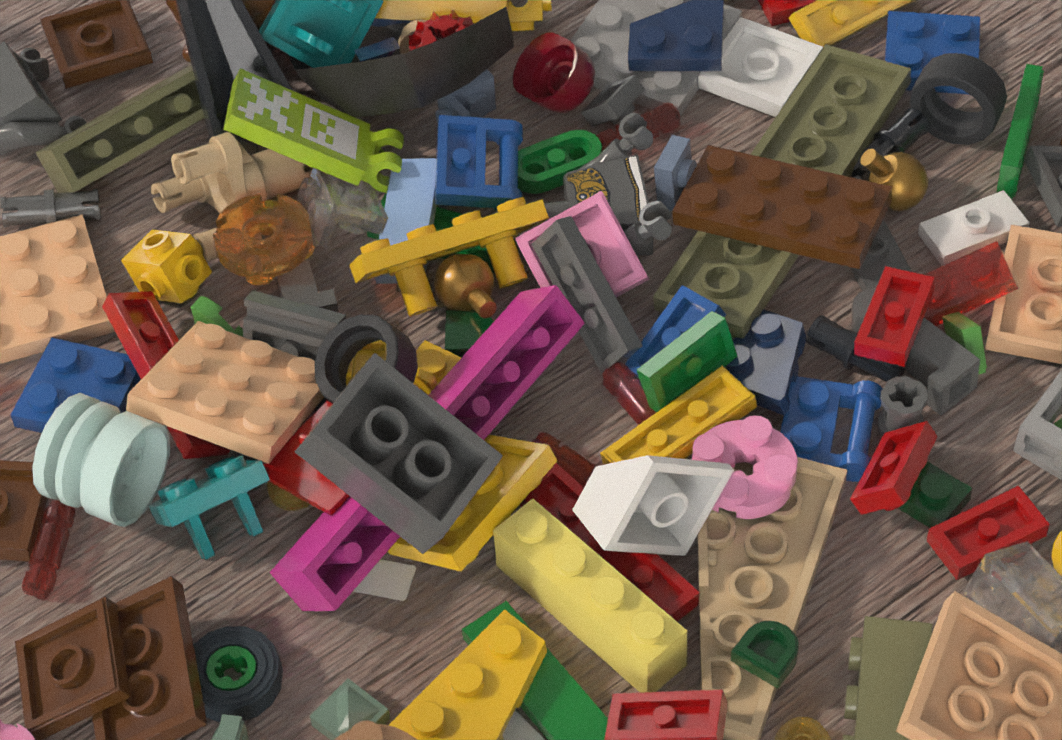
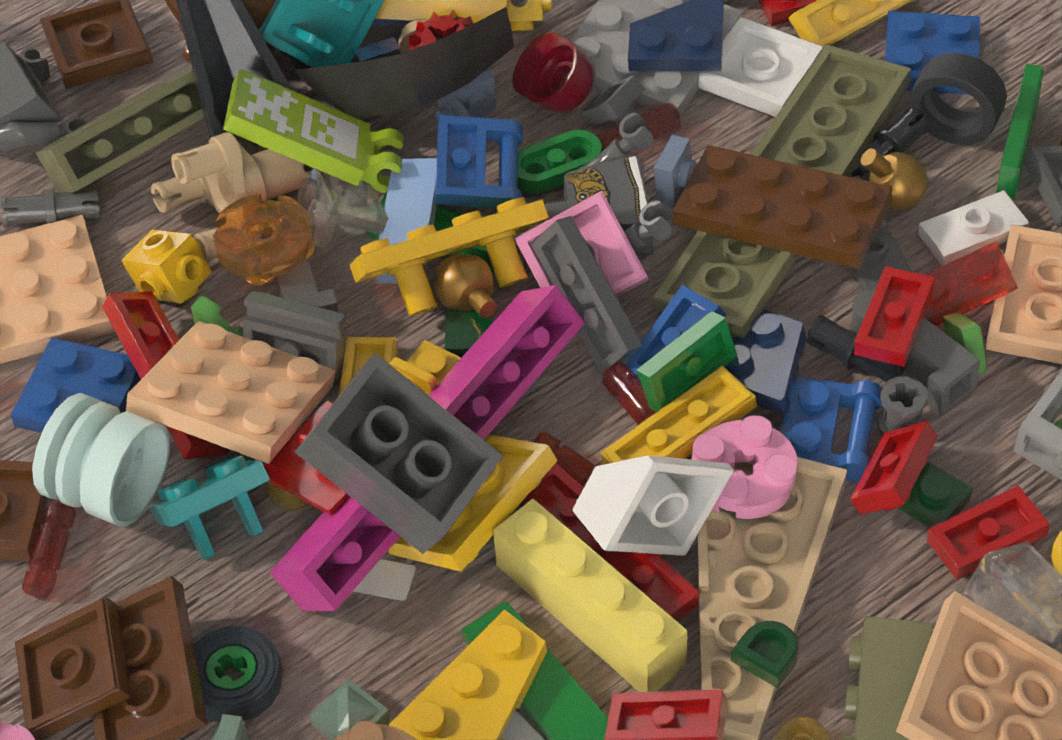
(348, 339): black tyre -> none

